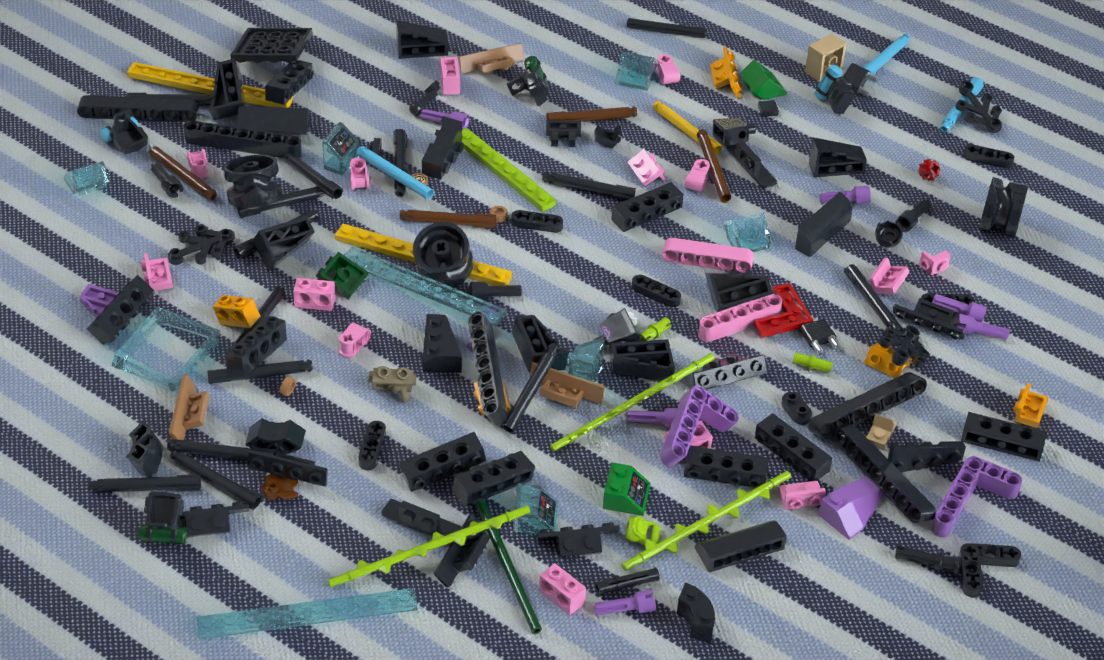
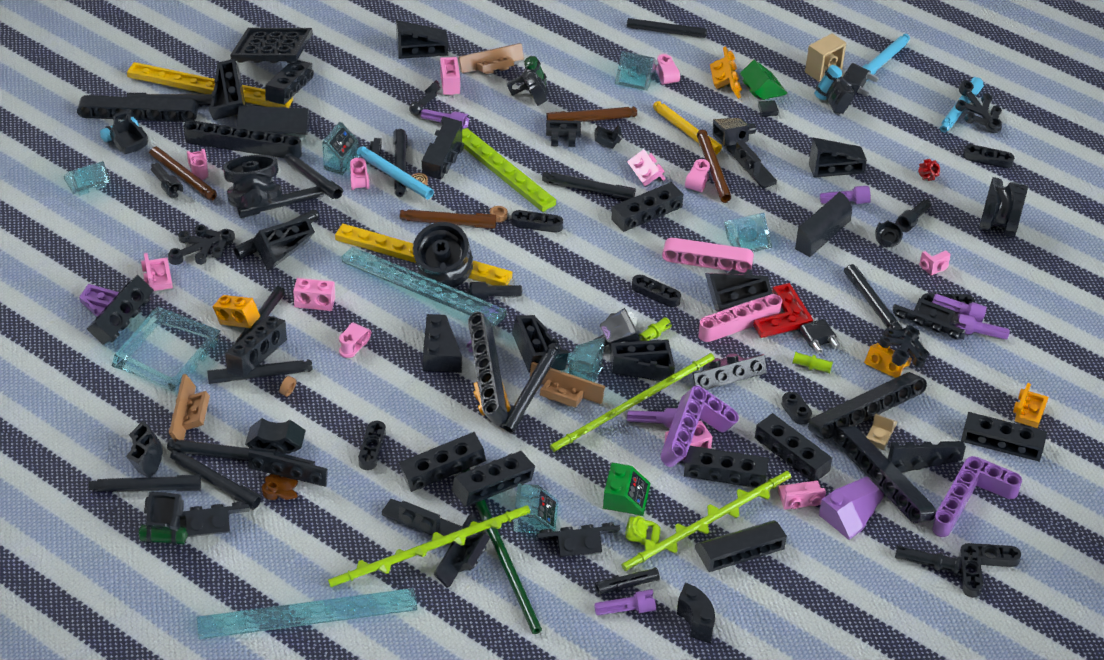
(344, 273): dark green plate -> none
(394, 380): dark tan brick -> none
(562, 589): bright pink brick -> none
(888, 278): bright pink bracket -> none

